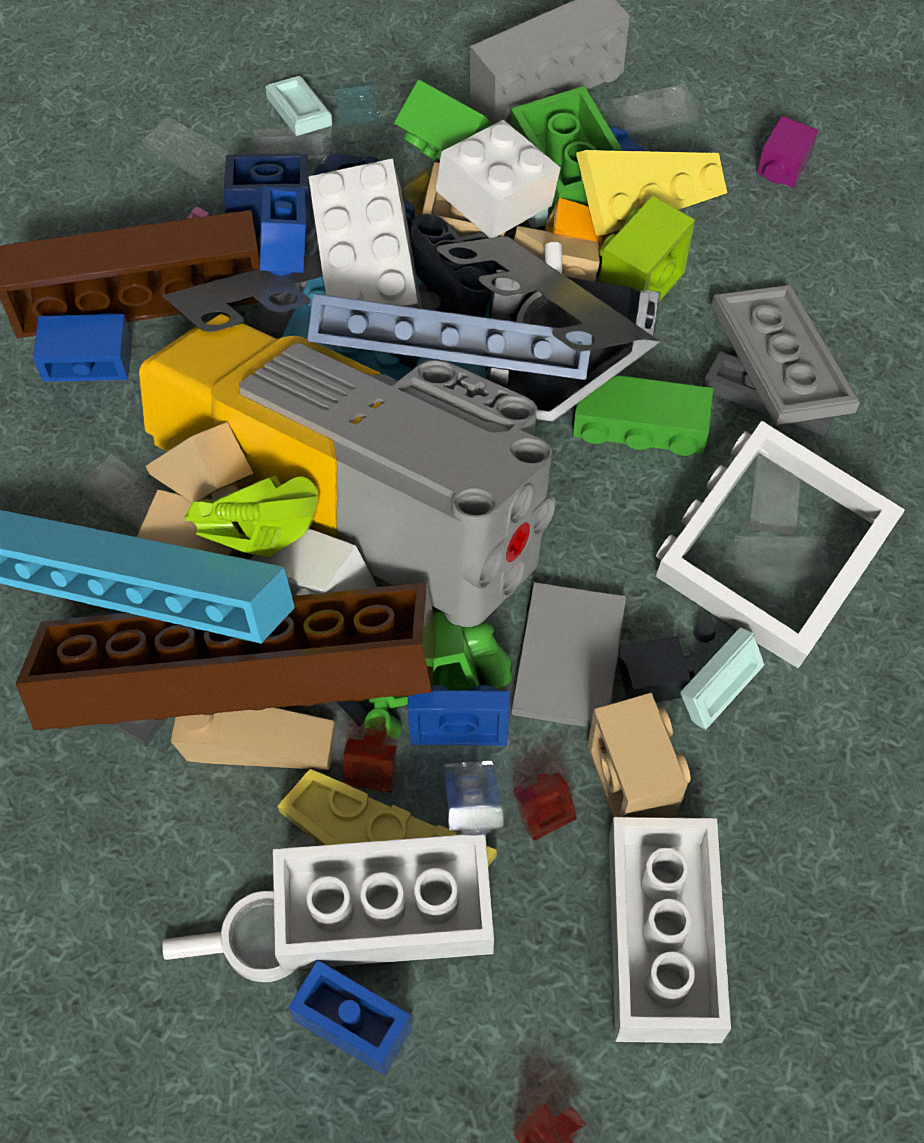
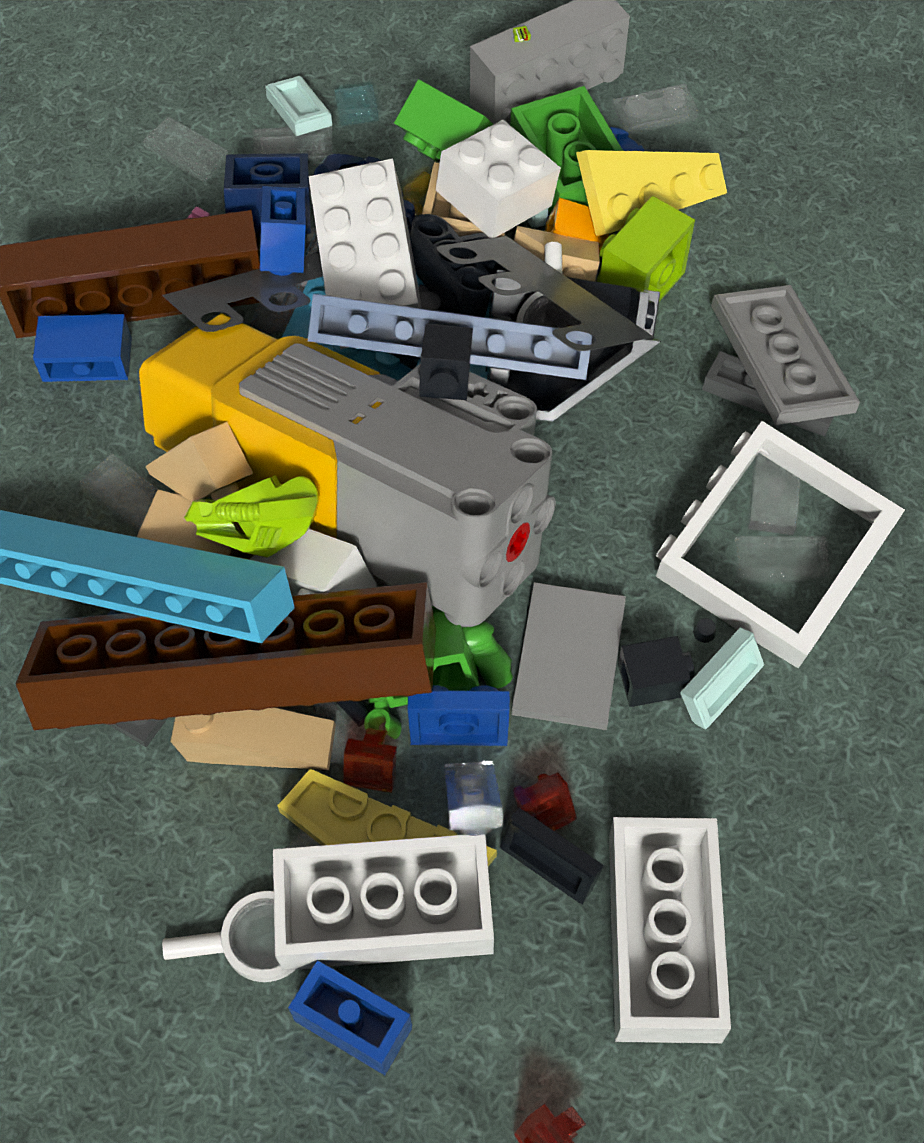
(445, 362): none -> black brick
(521, 34): none -> lime piece
(551, 856): none -> black tile
(637, 759): tan brick -> none
(646, 415): bright green brick -> none
(787, 152): magenta brick -> none

